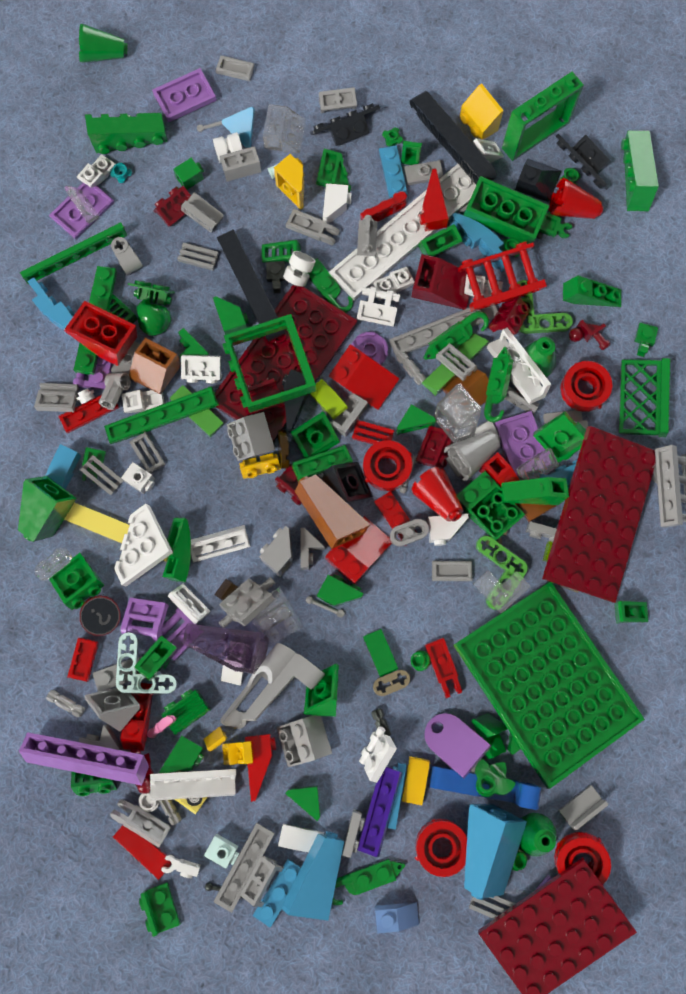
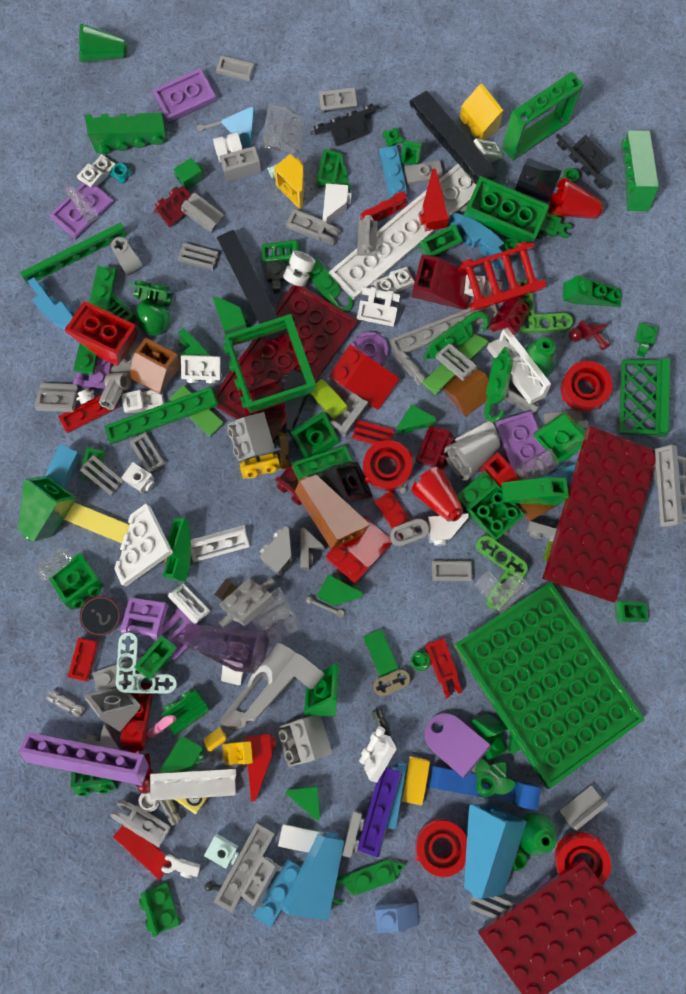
(458, 414): clear slope -> none

